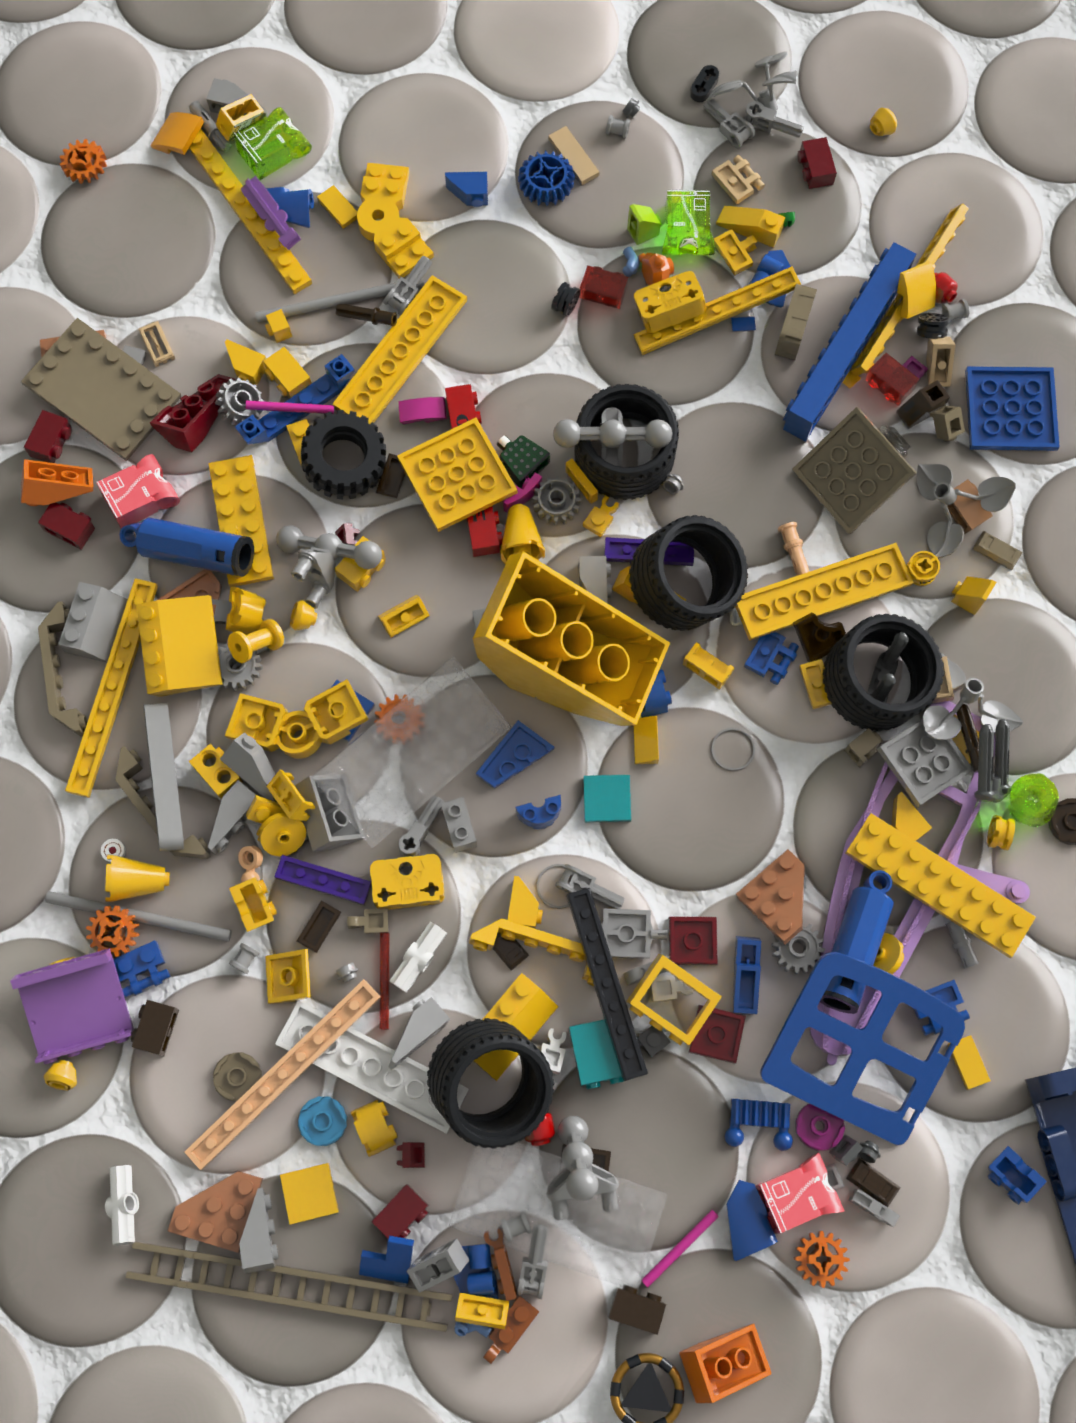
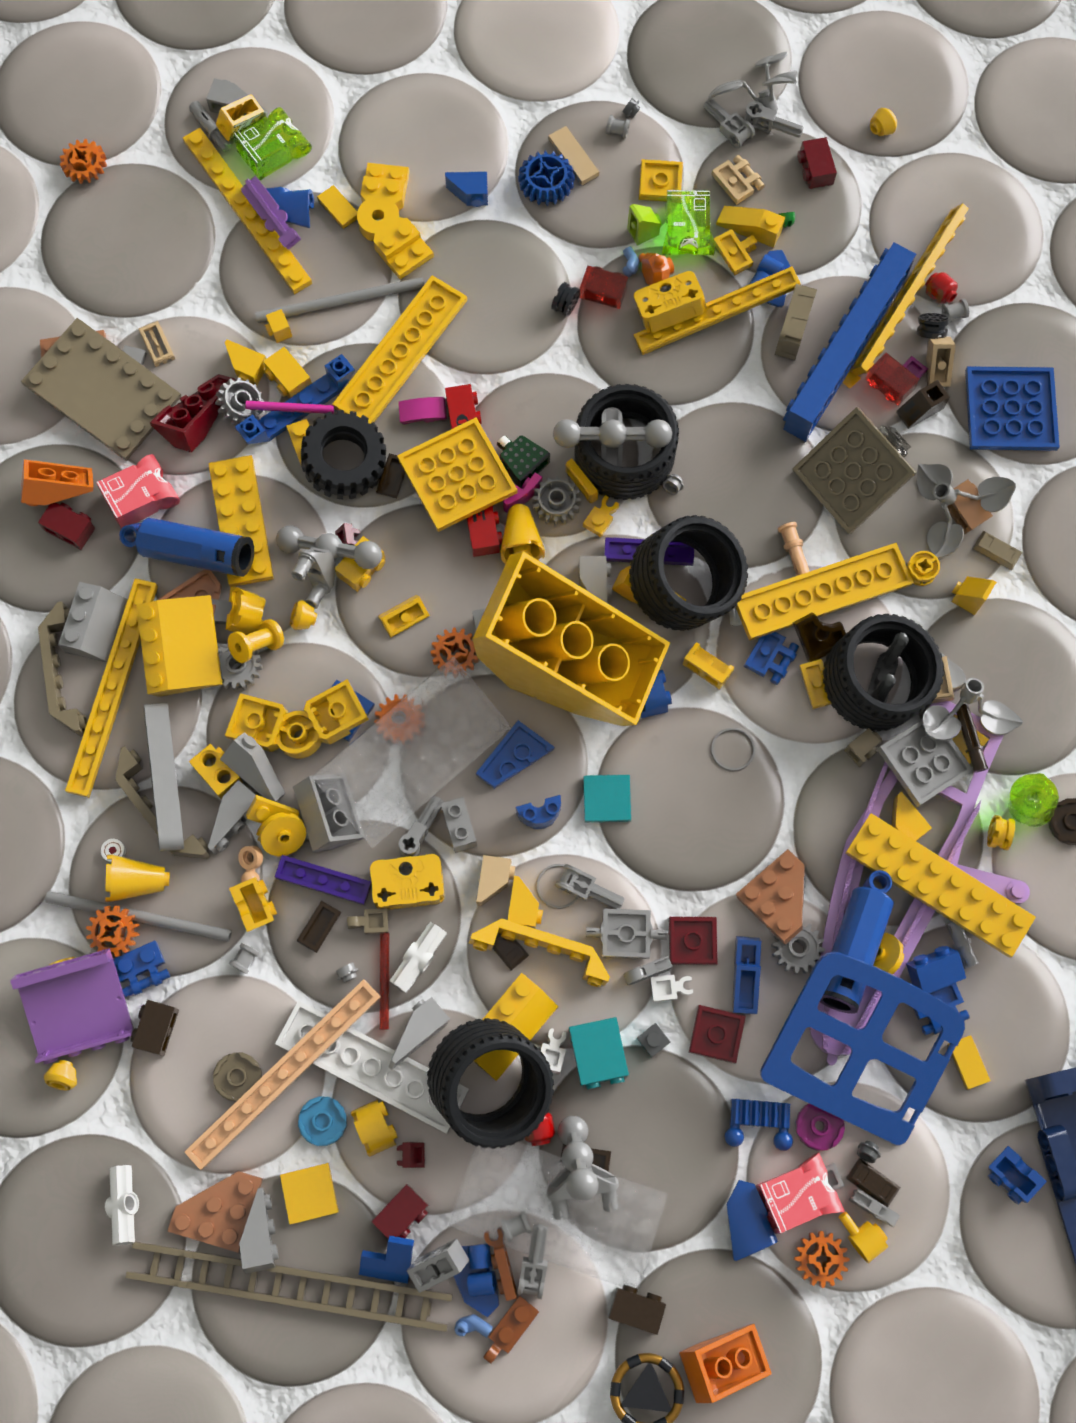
(48, 437): dark red brick -> none
(177, 133): light orange slope -> none
(287, 976): yellow slope -> none
(289, 797): yellow hinge -> none
(372, 315): dark brown axle -> none
(405, 289): light grey connector -> none
(457, 643): none -> orange gear
(482, 1311): yellow plate -> none
(494, 877): none -> tan slope
(607, 984): black tile -> none
(646, 741): yellow slope -> none
(658, 177): none -> yellow tile
(659, 1022): yellow window -> none
(679, 1248): dark pink bar -> none
(701, 82): black beam -> none
(743, 323): blue sticker -> none
(846, 1150): dark grey plate -> none
(866, 1239): none -> yellow piece
(918, 289): yellow slope -> none
(936, 969): none -> blue brick
(948, 422): dark tan brick -> none
(993, 788): dark grey piece -> none

